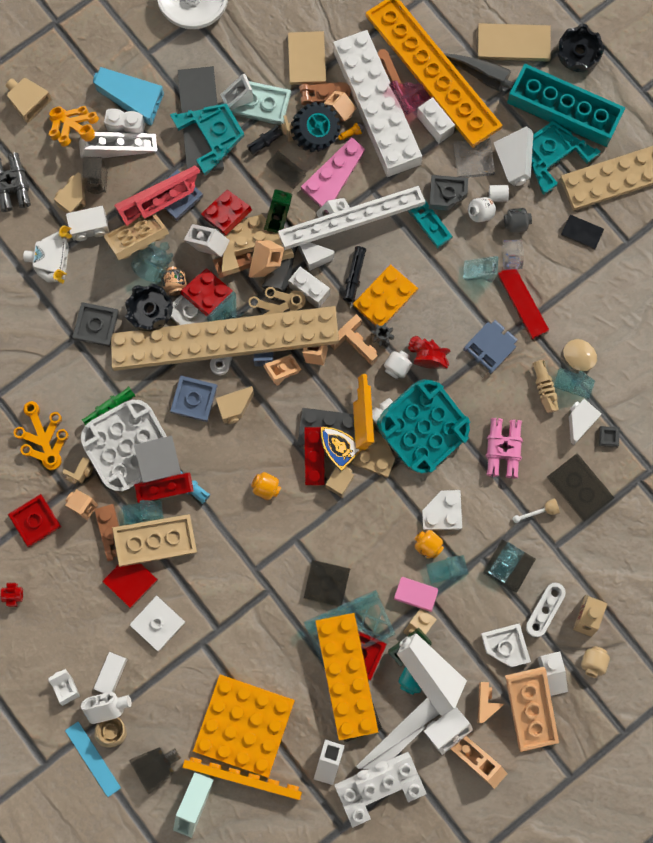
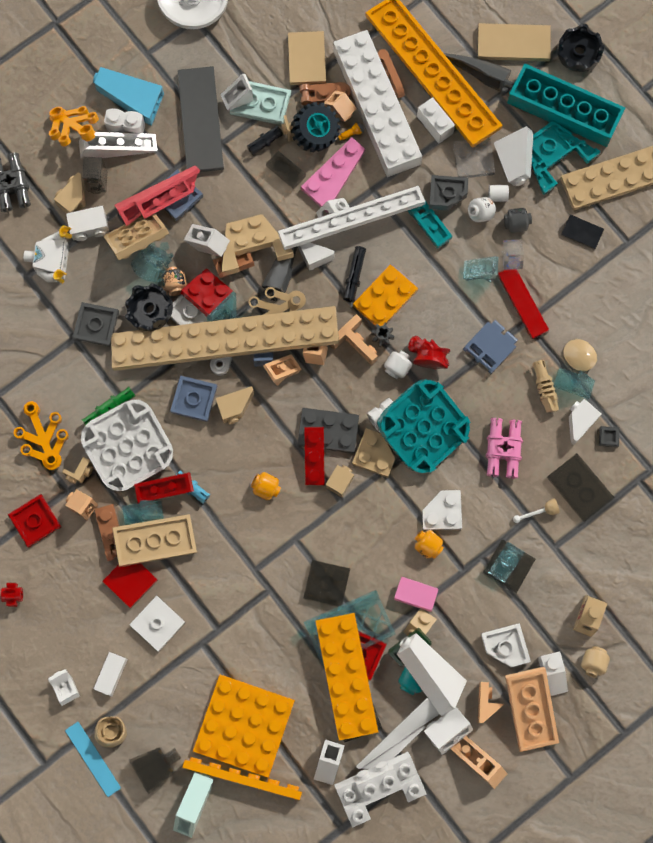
(27, 98): tan torso -> none
(104, 707): white piece -> none
(157, 459): light grey tile -> none
(218, 129): teal wing -> none
(226, 212): red plate -> none
(266, 258): light nougat slope -> none
(280, 207): dark green torso -> none
(311, 287): white brick -> none
(338, 447): shield -> none
(363, 415): light orange piece -> none
(409, 95): clear pink wing -> none
(447, 569): clear light blue slope -> none
(549, 601): white plate -> none

